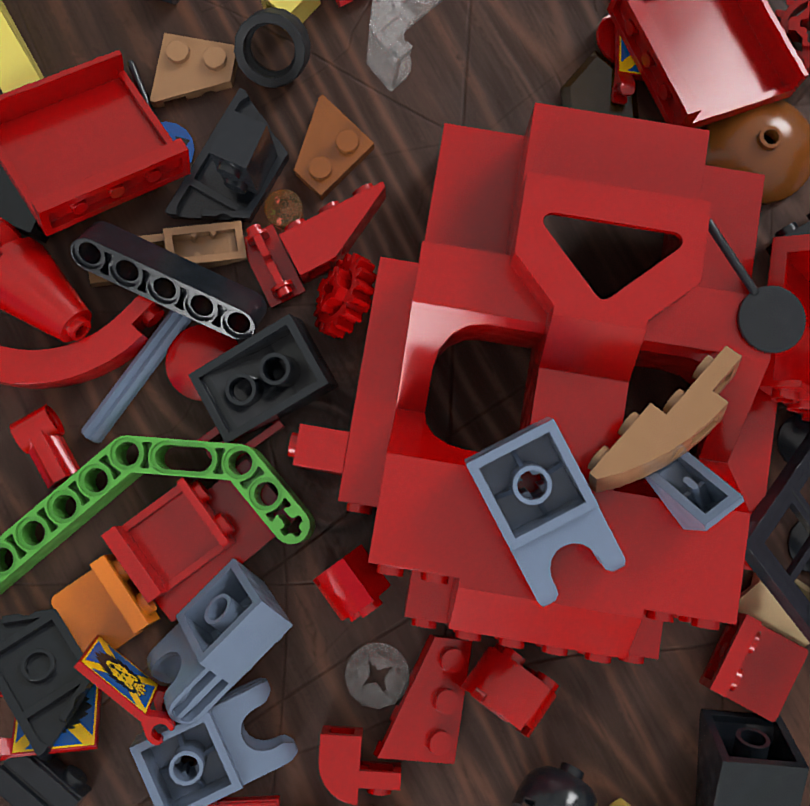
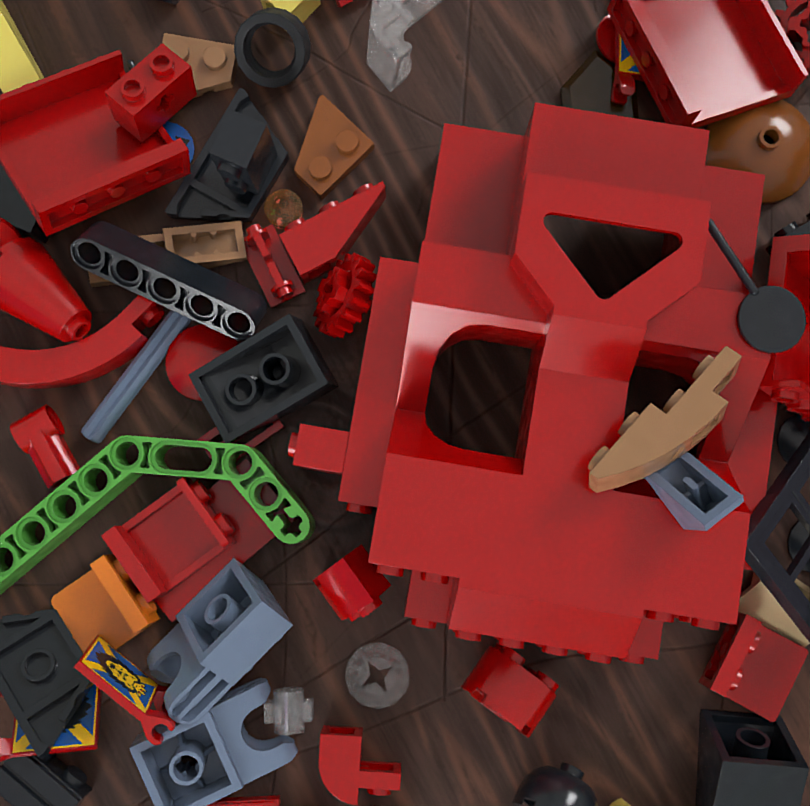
(151, 92): none -> red brick
(288, 710): none -> clear gear
(431, 710): red wing -> none
(551, 516): sand blue brick -> none

